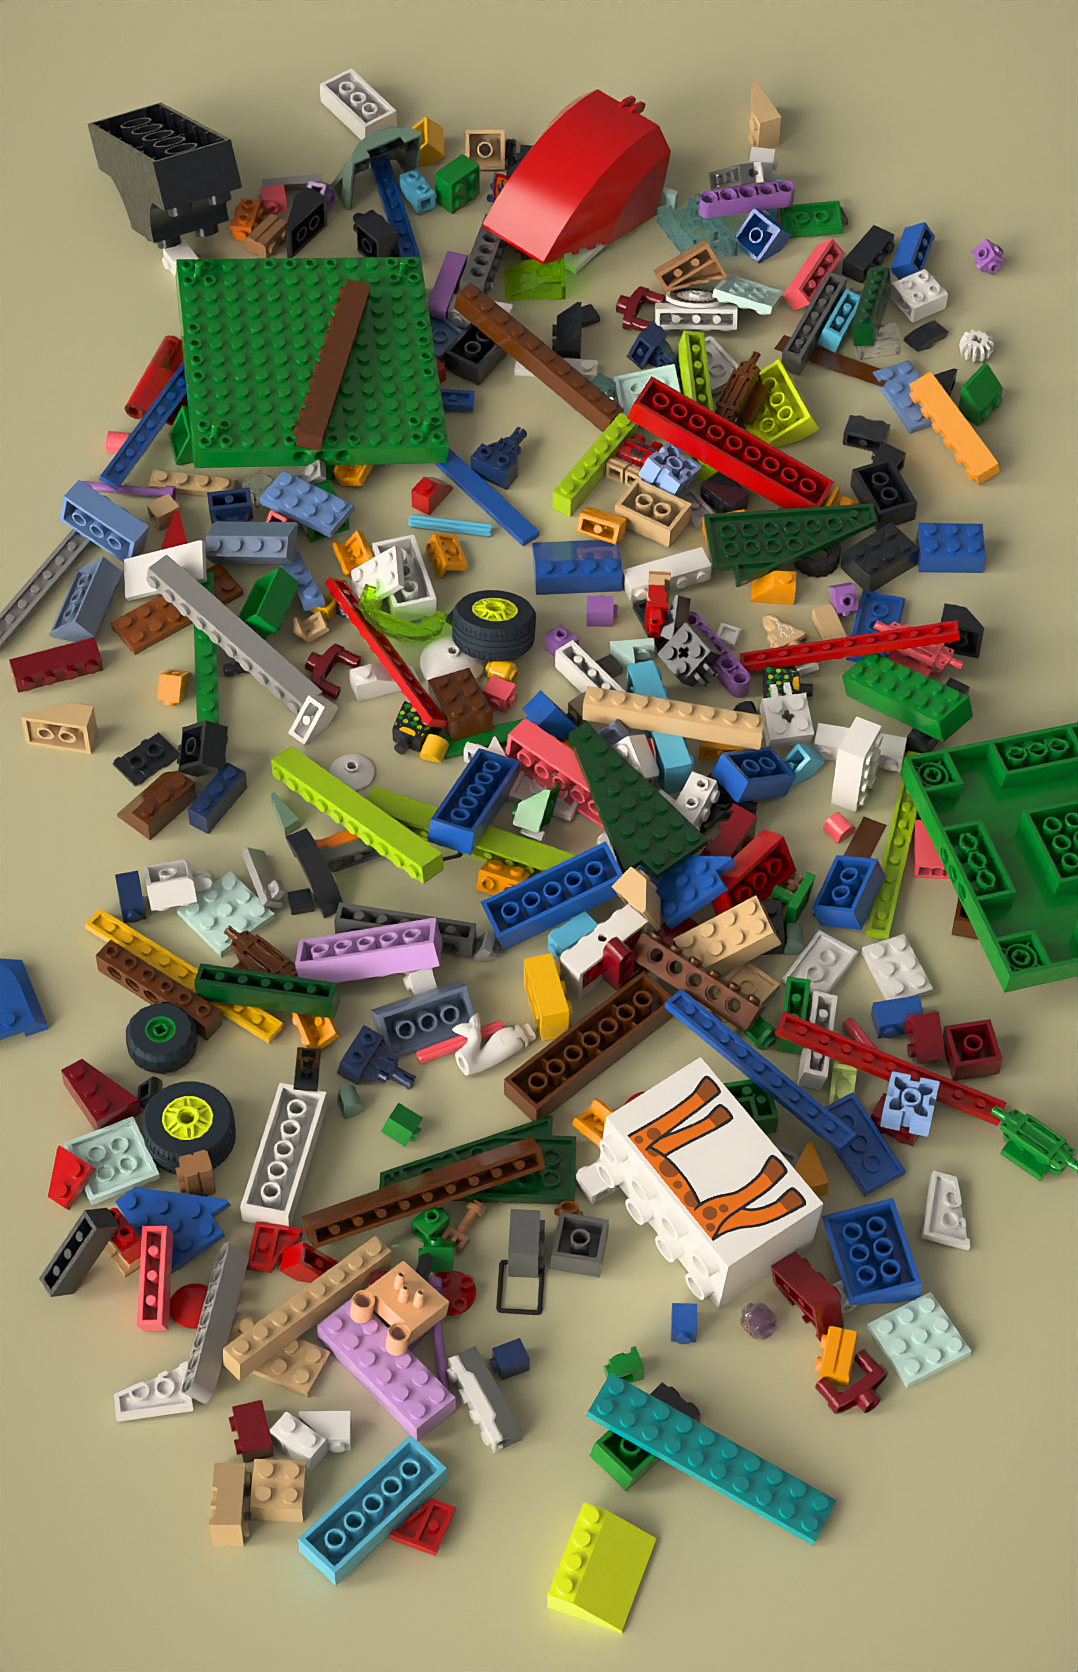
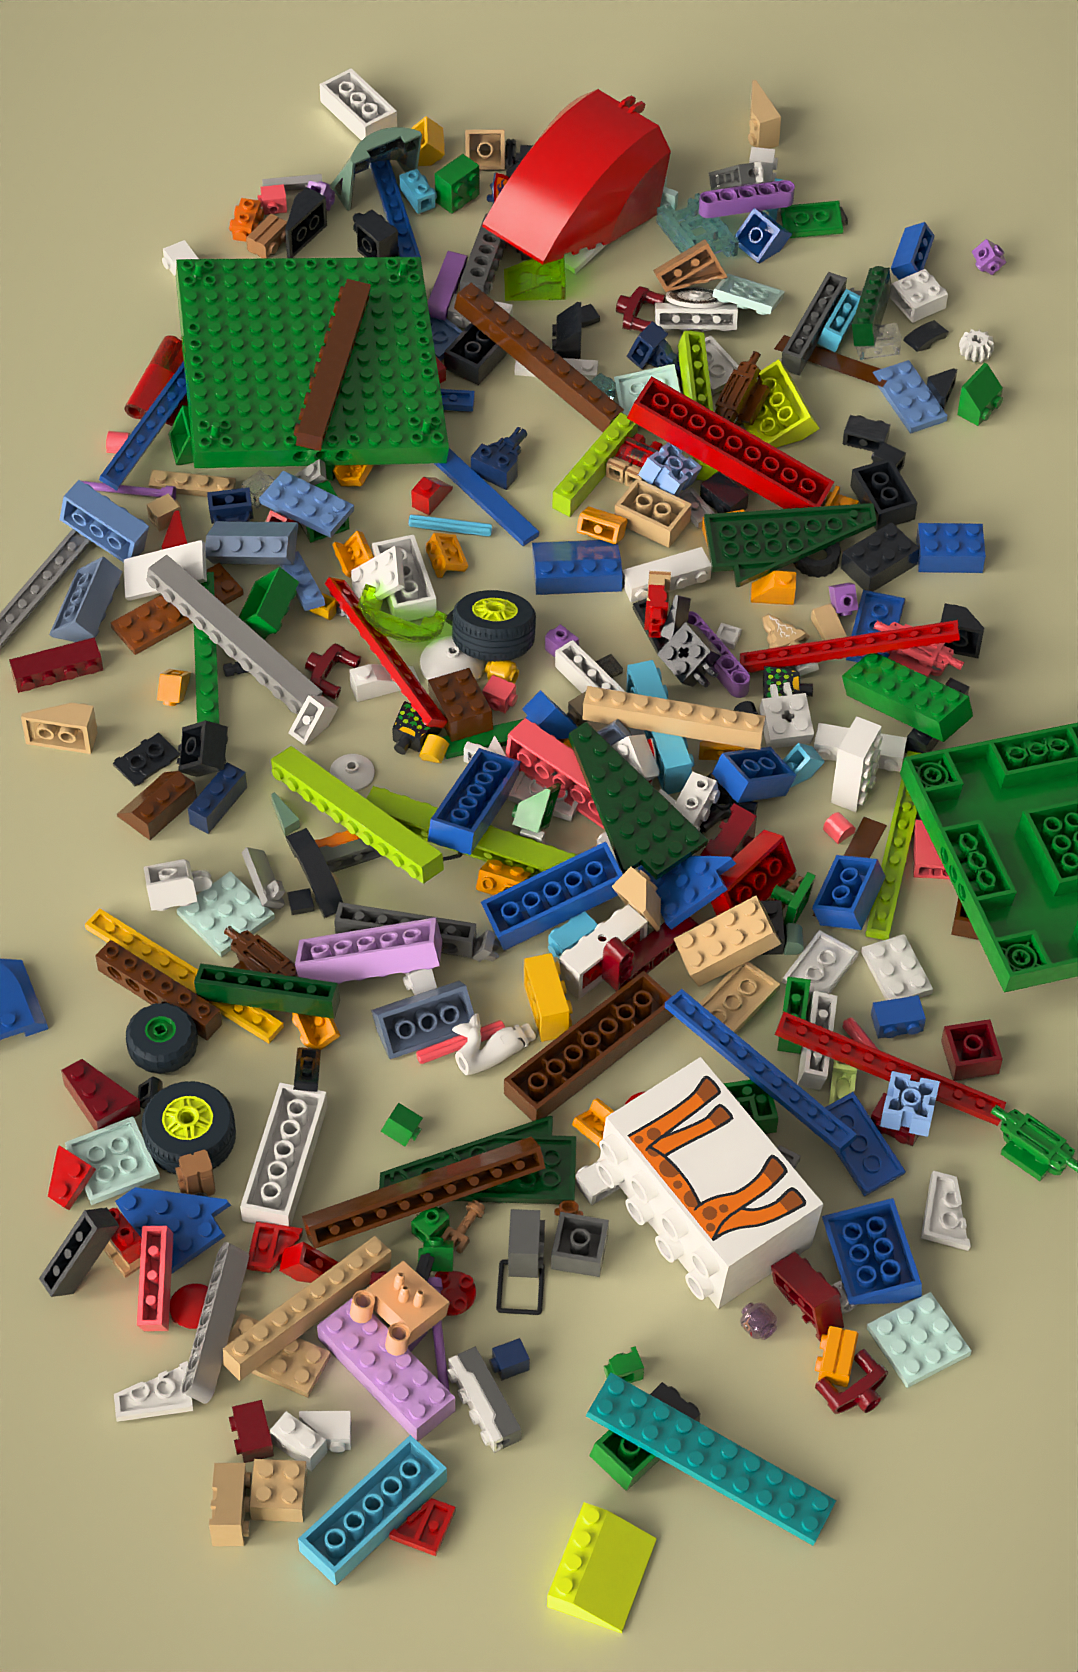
(130, 896): dark blue slope -> none
(167, 171): black brick -> none
(311, 628): tan bracket -> none
(349, 1101): sand green brick -> none
(372, 1060): dark blue brick -> none
(601, 611): medium lavender brick -> none
(630, 650): light aqua slope -> none
(683, 1323): blue brick -> none
(750, 1004): reddish brown brick -> none
(762, 1034): green bracket -> none
(811, 1170): light orange slope -> none
(812, 273): coral brick -> none
(868, 253): black brick -> none
(924, 1036): dark red brick -> none
(954, 428): light orange brick -> none

